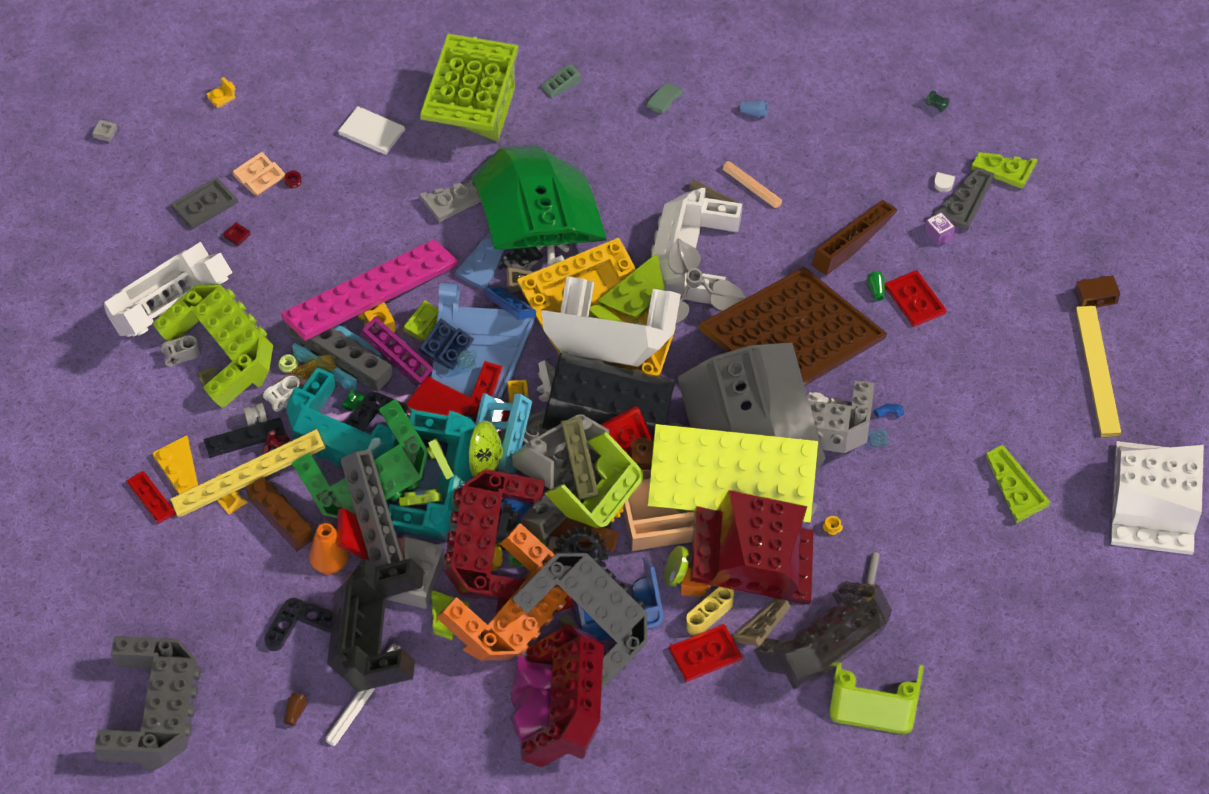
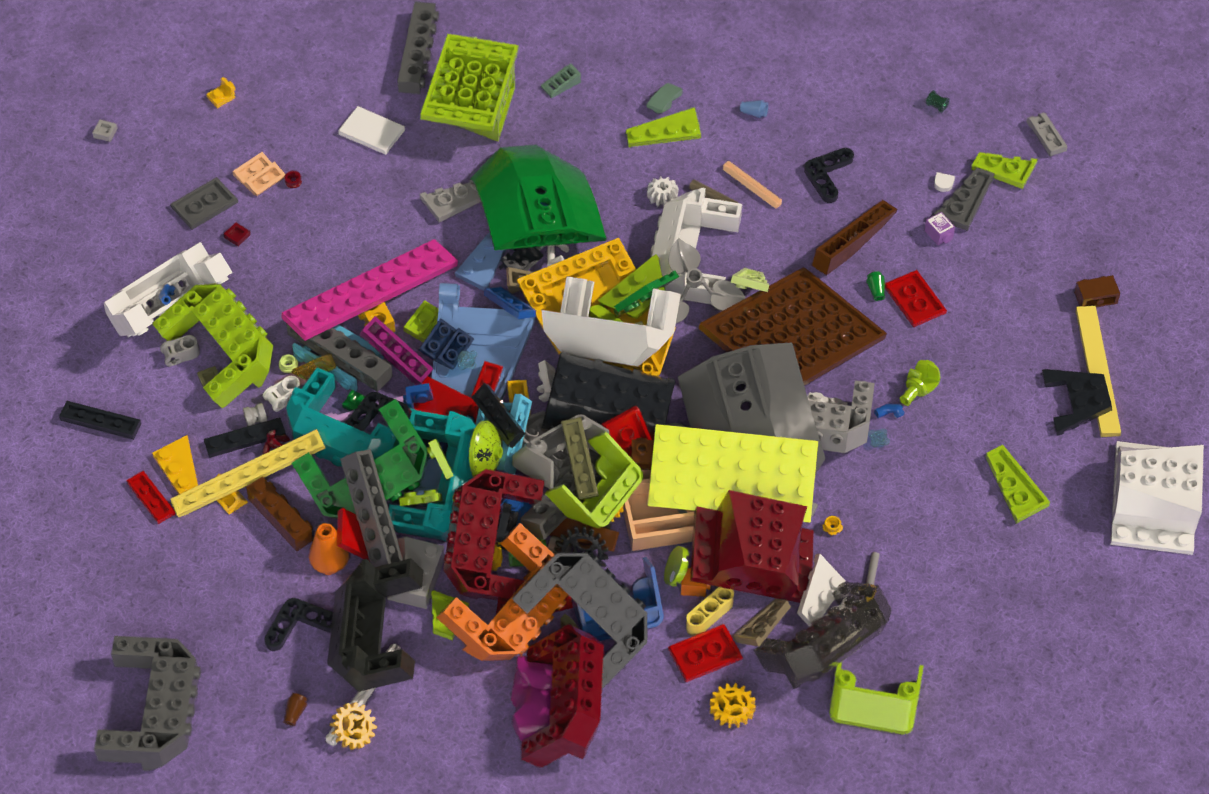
(100, 420): none -> black plate
(165, 292): none -> blue arm
(361, 730): none -> yellow gear
(417, 47): none -> dark grey brick
(417, 394): none -> blue bracket
(498, 415): none -> black plate
(643, 294): none -> green wing
(662, 191): none -> white gear
(671, 128): none -> lime wing
(734, 709): none -> yellow gear
(751, 279): none -> yellowish green wing
(821, 585): none -> white wing
(822, 170): none -> black beam
(920, 381): none -> lime piece
(1047, 134): none -> light grey plate
(1086, 393): none -> black wing

